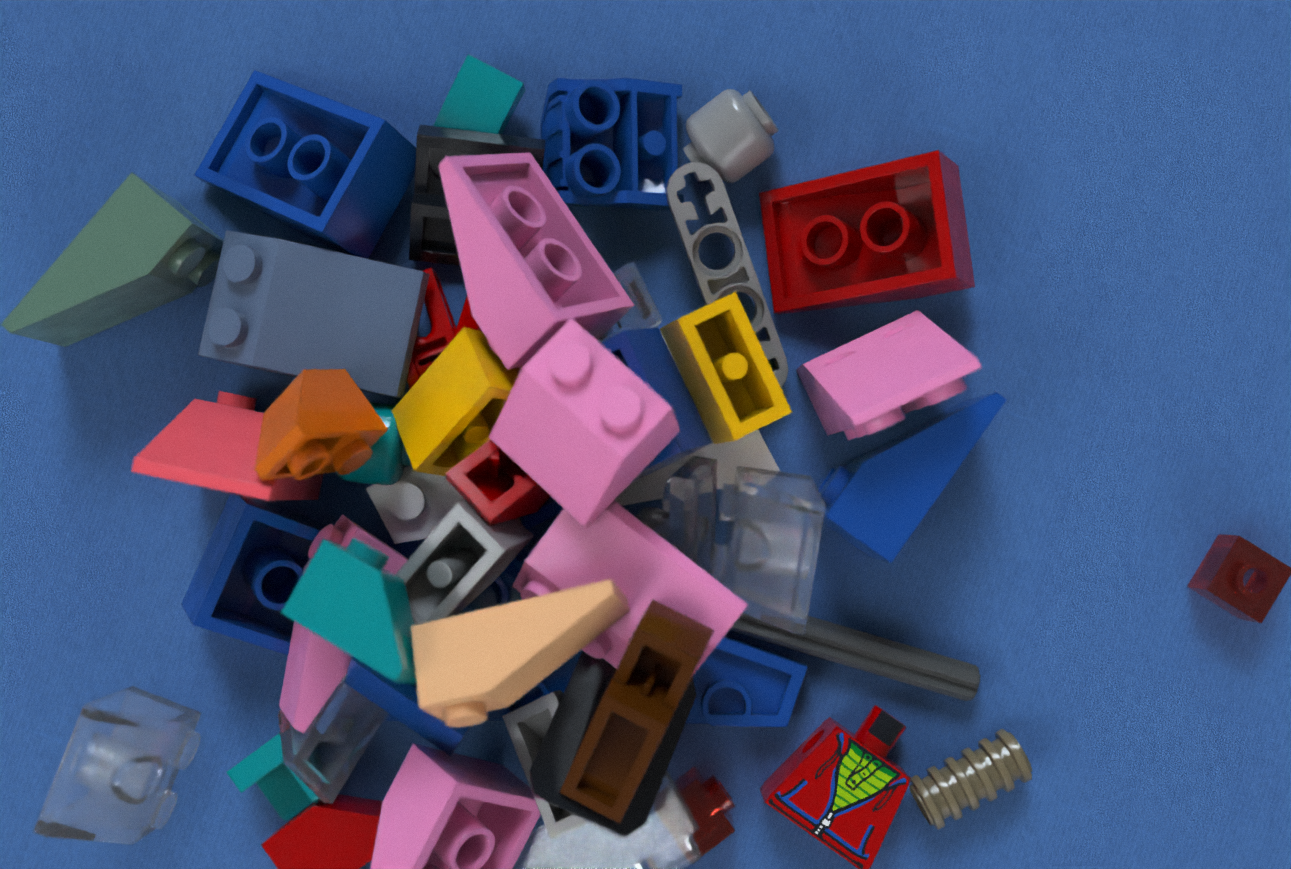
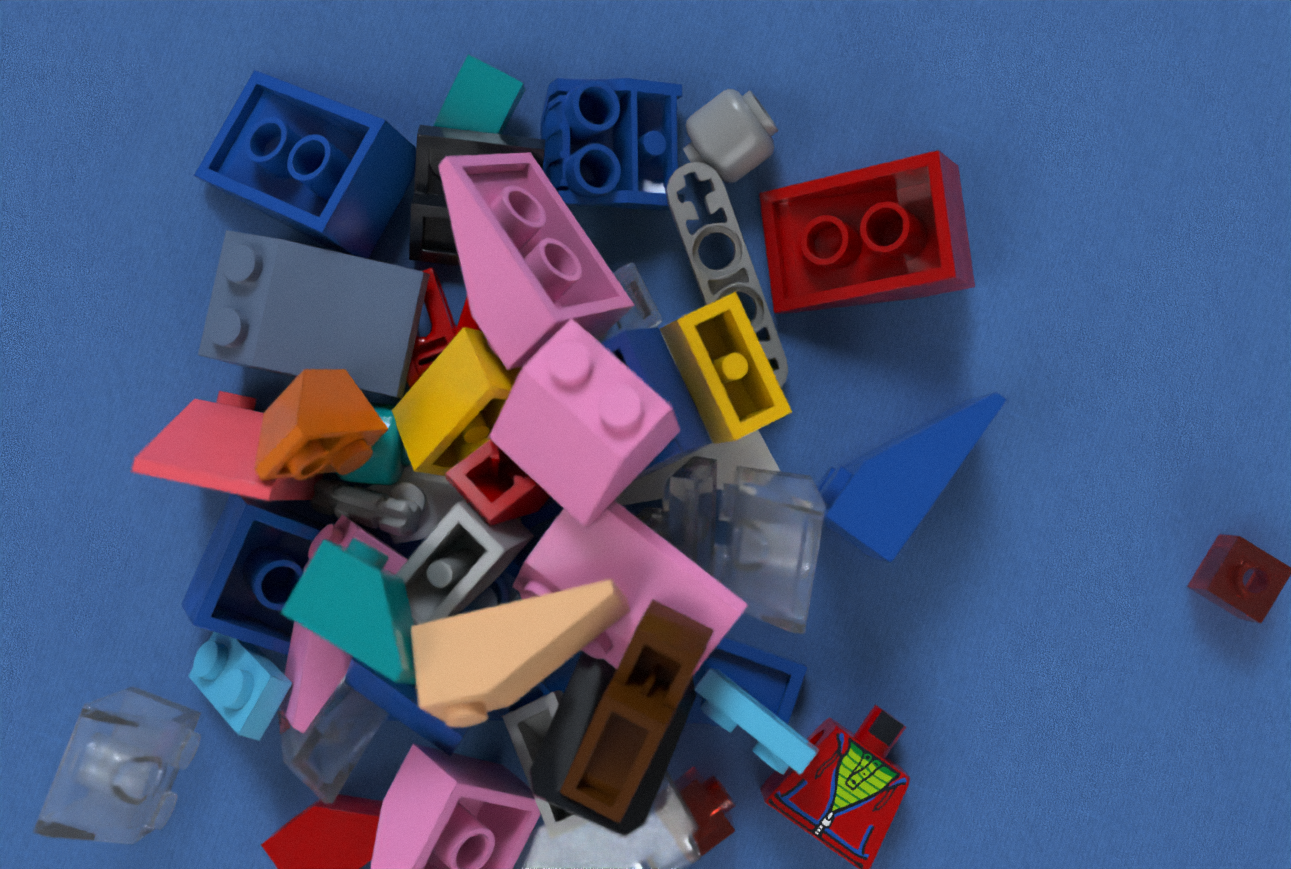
(122, 264): sand green slope -> none
(239, 683): none -> medium azure plate
(274, 778): teal panel -> none
(366, 507): none -> light grey axle
(777, 741): none -> medium azure plate
(870, 654): dark grey axle -> none
(894, 366): bright pink slope -> none
(970, 778): dark tan piece -> none

